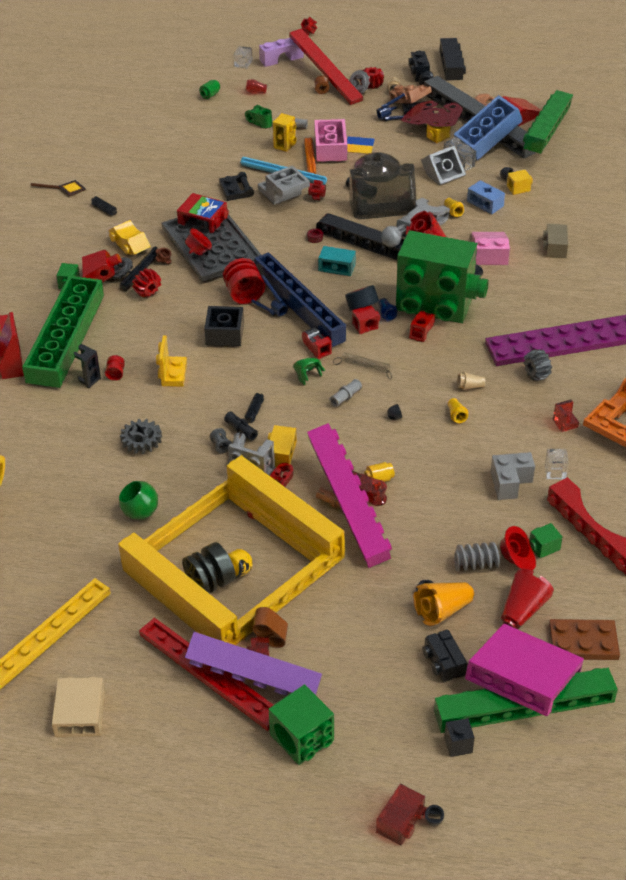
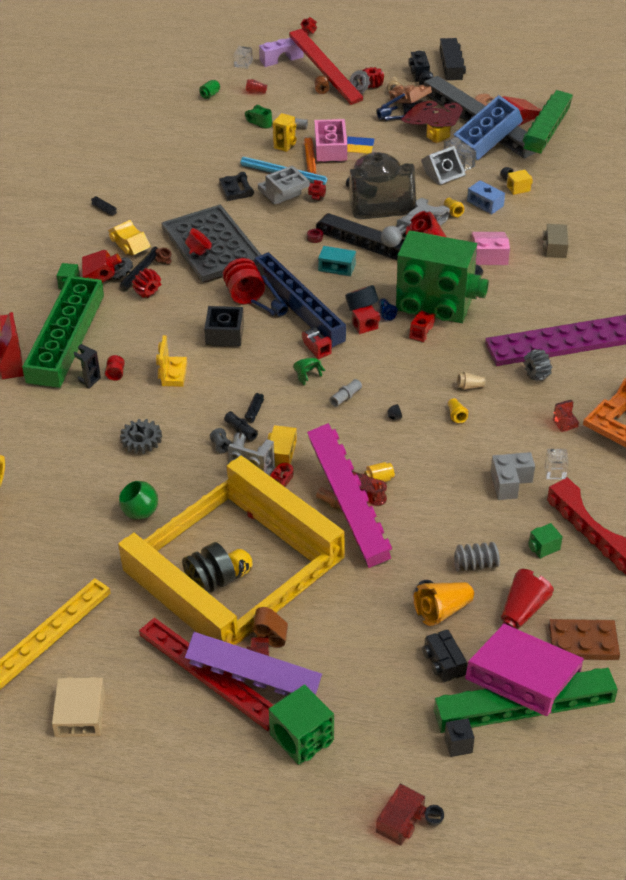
(69, 188): piece -> none
(203, 208): red panel -> none
(366, 361): clear smoke piece -> none
(517, 548): red piece -> none

